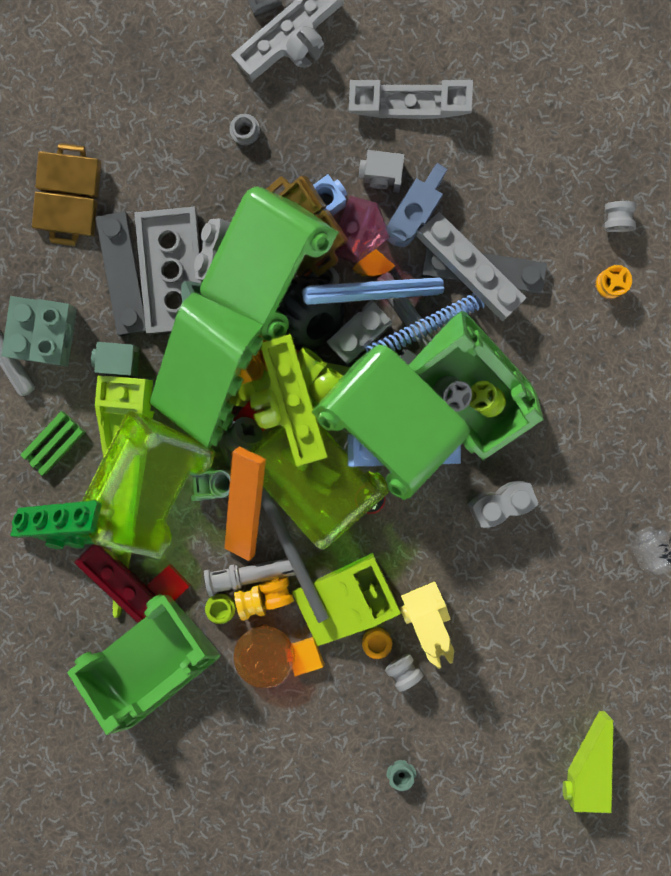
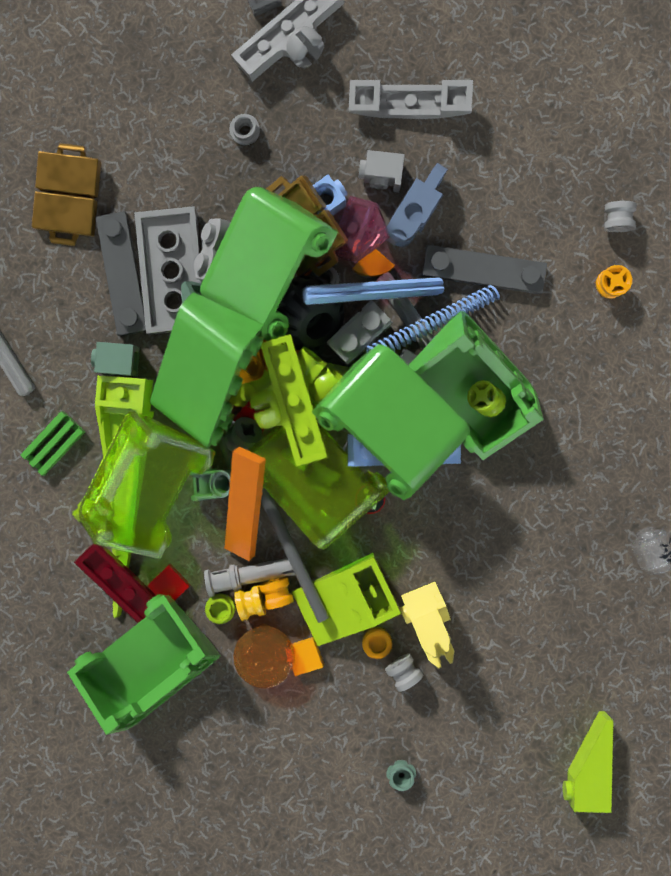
(39, 331): sand green brick -> none
(58, 523): green bracket -> none
(460, 392): light grey wheel -> none
(470, 266): light grey plate -> none
(510, 499): light grey brick -> none

